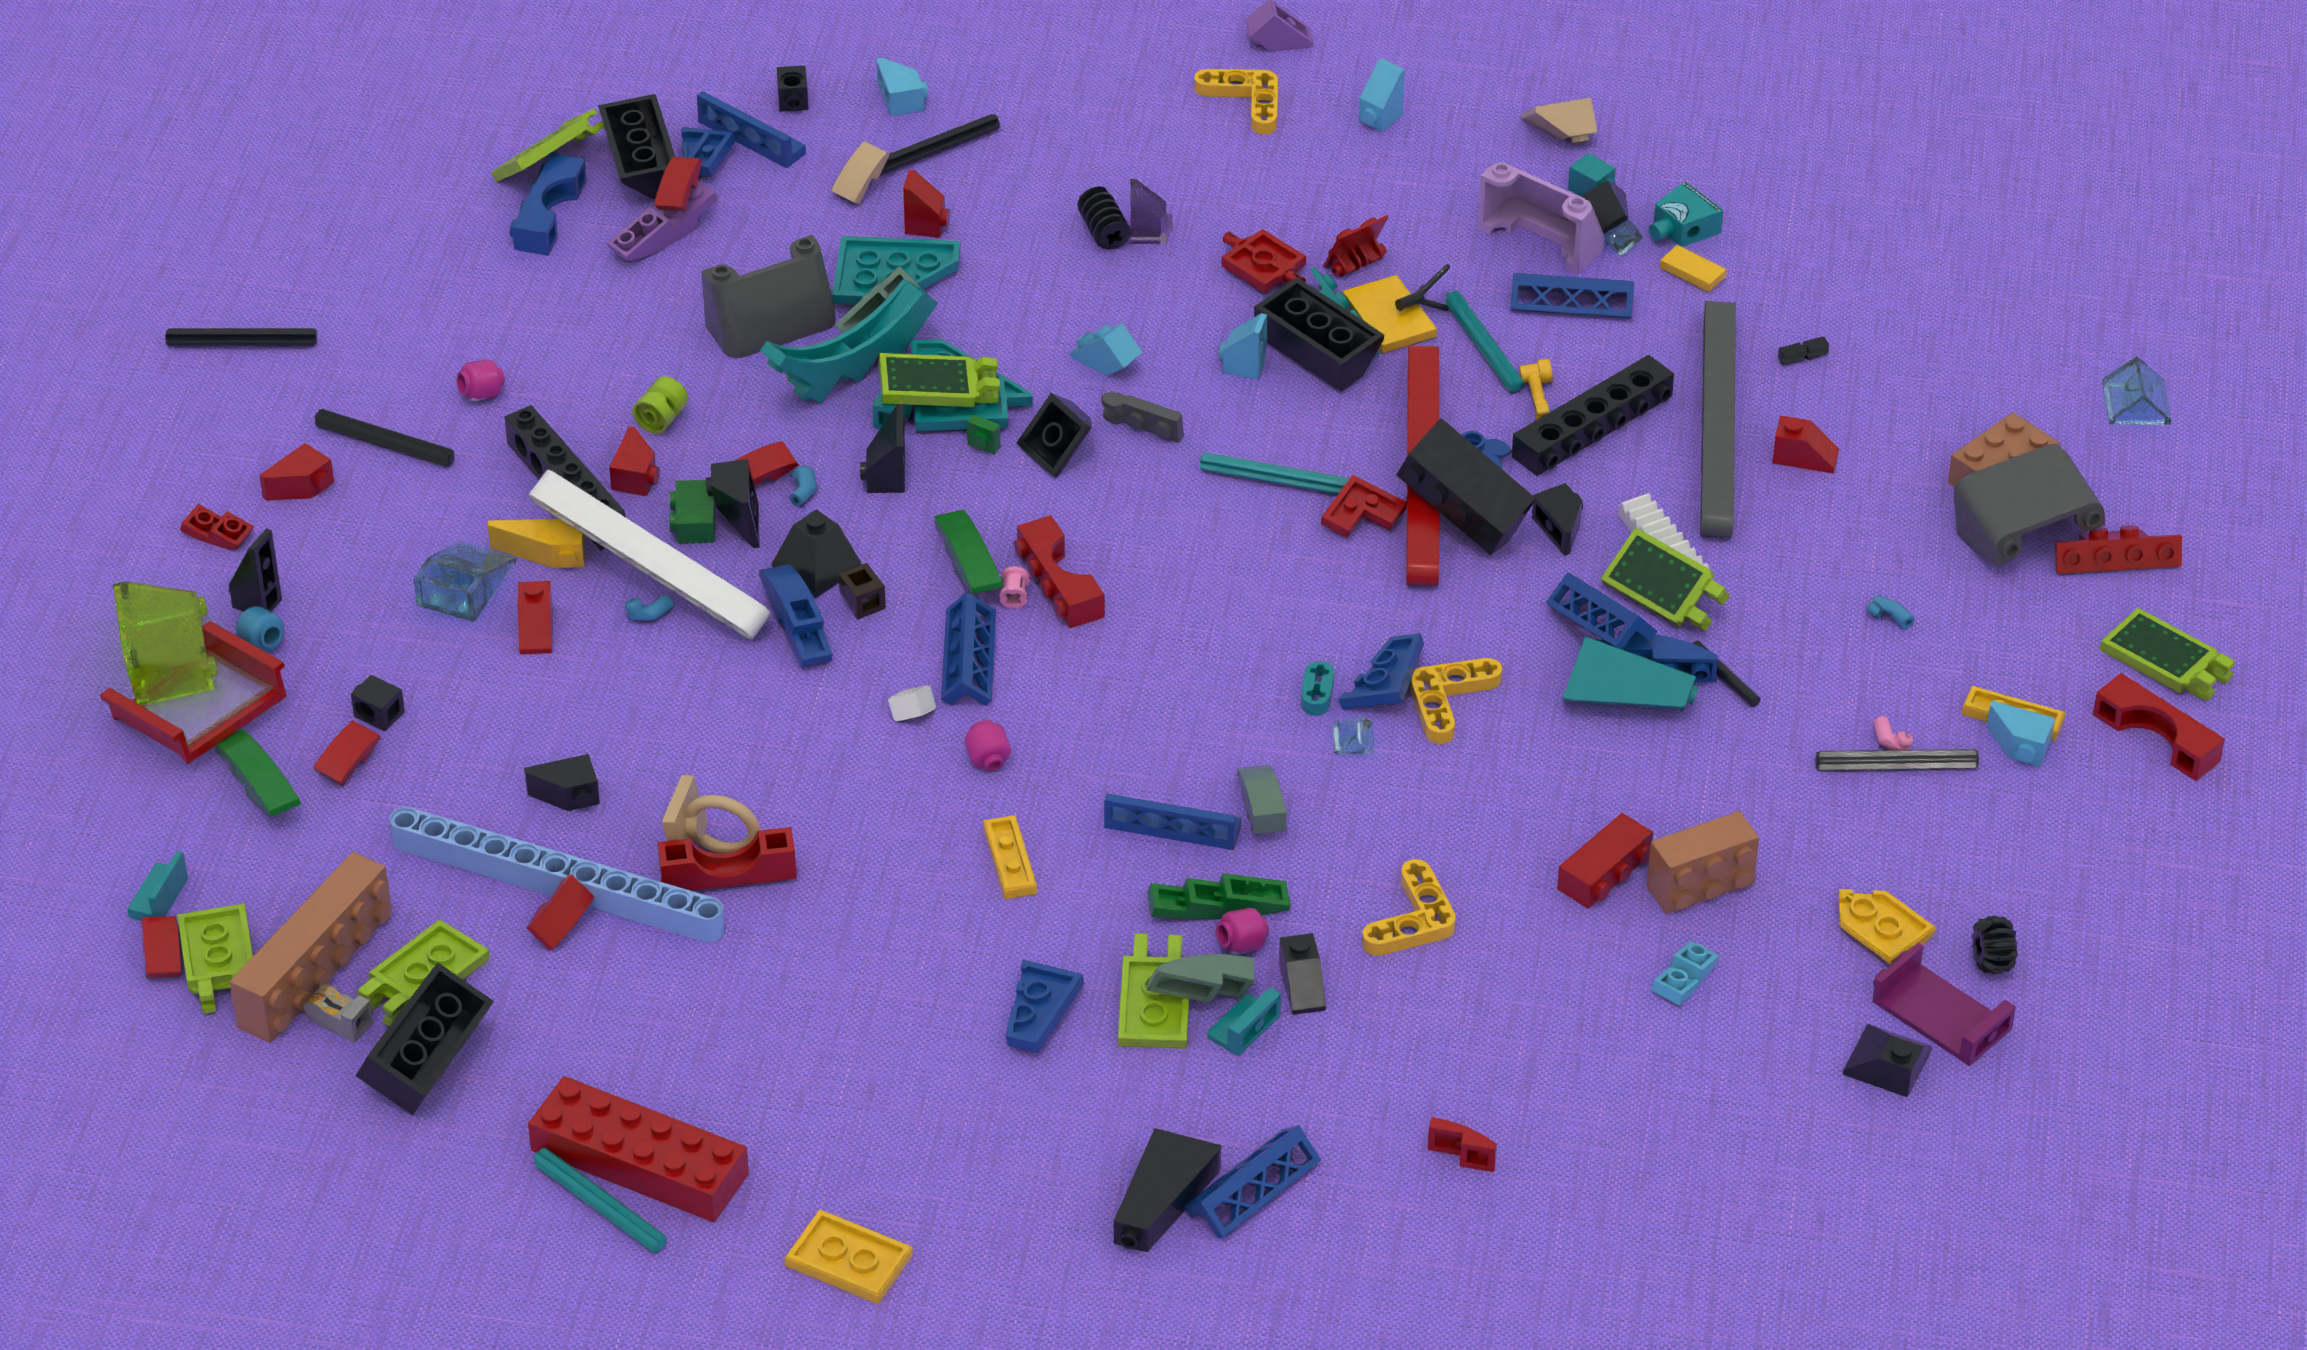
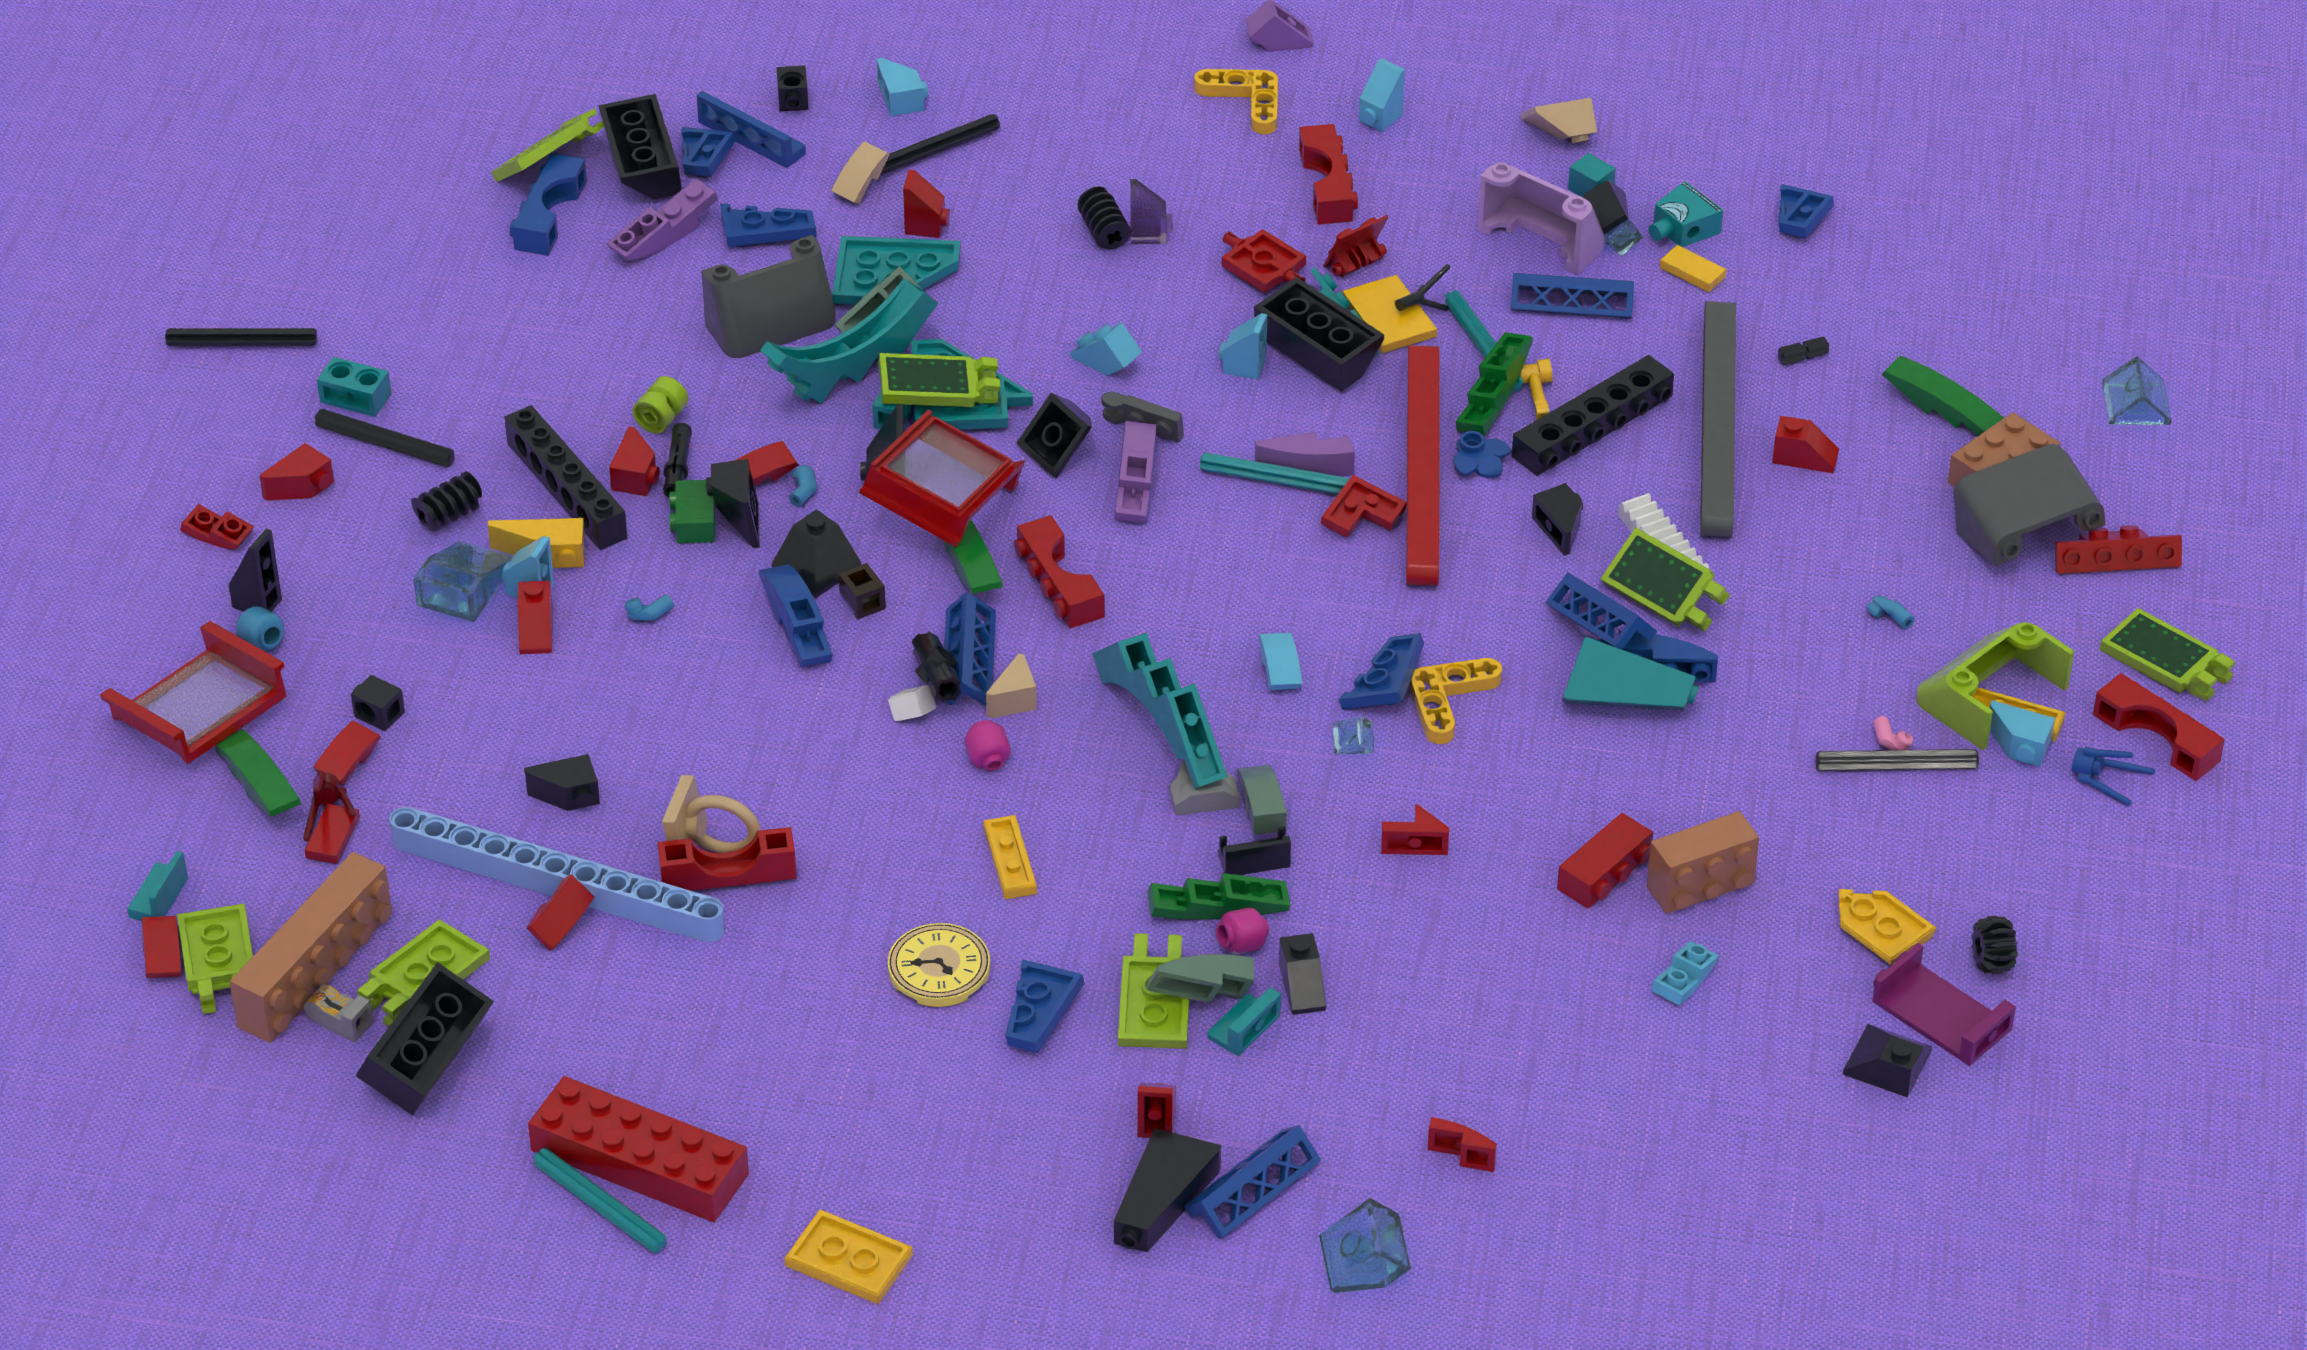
(163, 641): clear neon green windscreen -> none
(326, 790): none -> dark red plant
(331, 834): none -> red tile
(354, 386): none -> teal brick
(447, 500): none -> black piece
(480, 380): dark pink head -> none
(528, 565): none -> medium azure slope
(650, 554): white beam -> none
(676, 467): none -> black pin
(677, 182): red slope -> none
(757, 227): none -> blue wing
(936, 667): none -> black piece
(939, 477): none -> piece
(939, 964): none -> tile
(983, 434): green plate -> none
(1012, 691): none -> tan slope
(1013, 592): bright pink bush -> none
(1135, 471): none -> medium lavender slope
(1155, 1108): none -> red slope
(1171, 821): blue fence -> none
(1174, 708): none -> arch
(1210, 797): none -> light grey slope
(1255, 855): none -> black hinge
(1280, 660): none -> medium azure slope
(1308, 453): none -> medium lavender slope
(1312, 687): teal beam -> none
(1332, 196): none -> red arch
(1365, 1249): none -> clear light blue slope
(1421, 837): none -> red slope
(1421, 919): yellow beam -> none
(1466, 487): black slope -> none
(1496, 381): none -> green slope
(1734, 682): black bar -> none
(1802, 210): none -> blue wing
(1934, 391): none -> green slope
(1950, 689): none -> lime windscreen
(2091, 762): none -> blue plant

